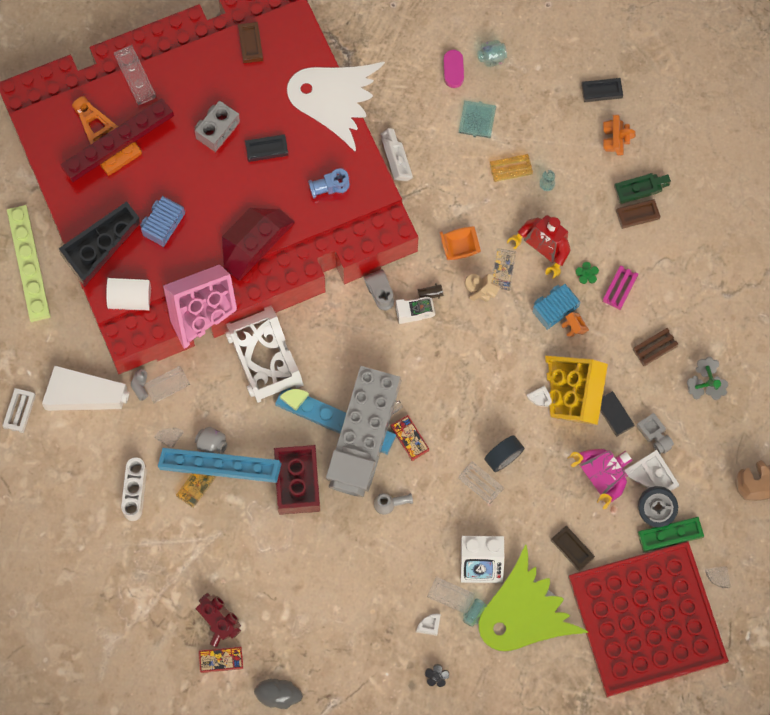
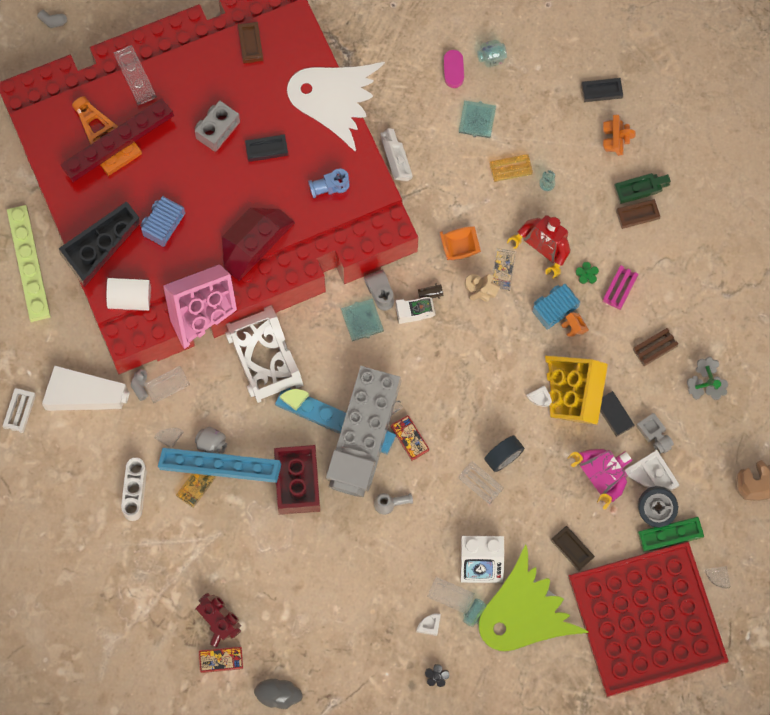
(52, 20): none -> light grey arm
(362, 320): none -> clear light blue piece

